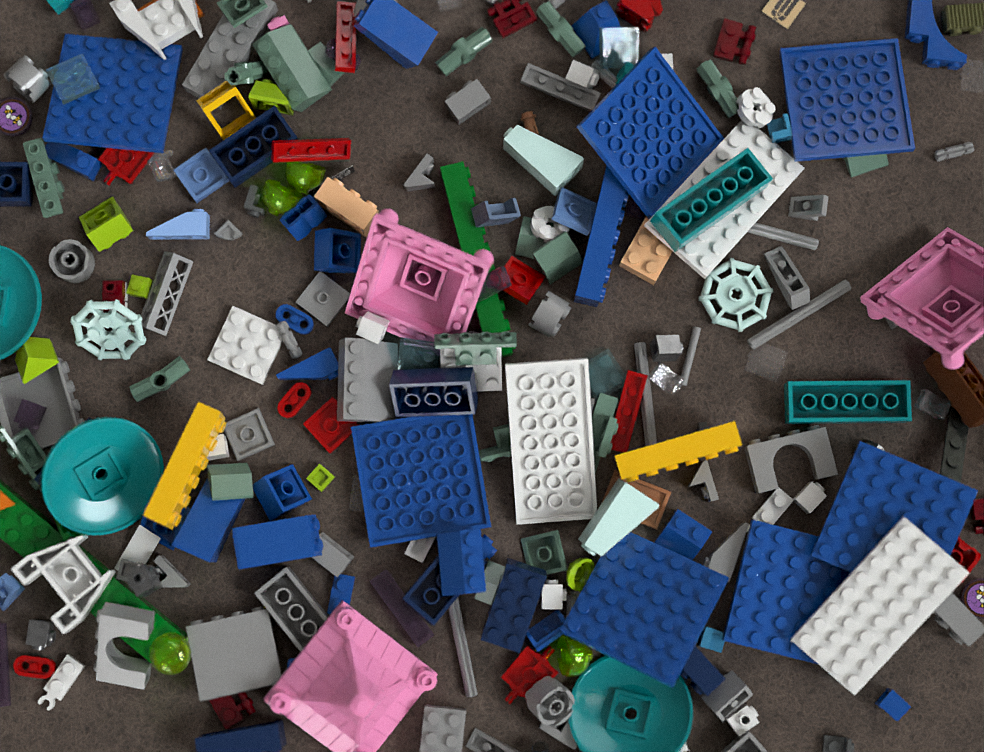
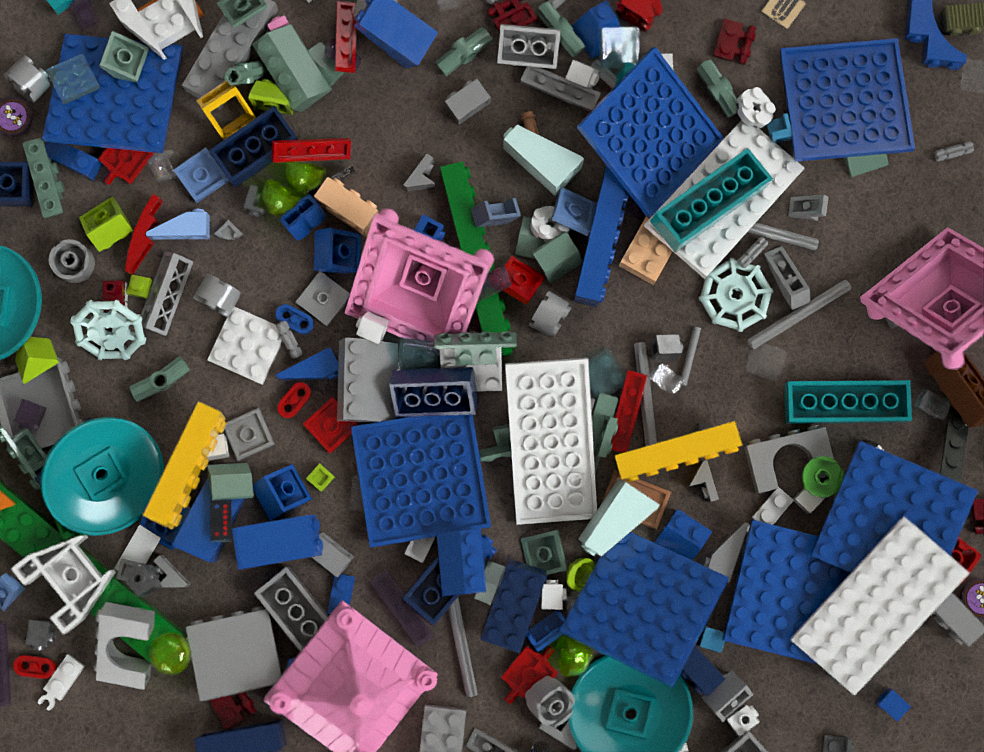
(123, 57): none -> sand green slope
(140, 243): none -> red slope
(217, 295): none -> light grey brick
(221, 520): none -> black tile
(426, 223): none -> blue brick
(528, 46): none -> light grey slope
(752, 252): none -> light grey axle
(812, 483): none -> bright green plate

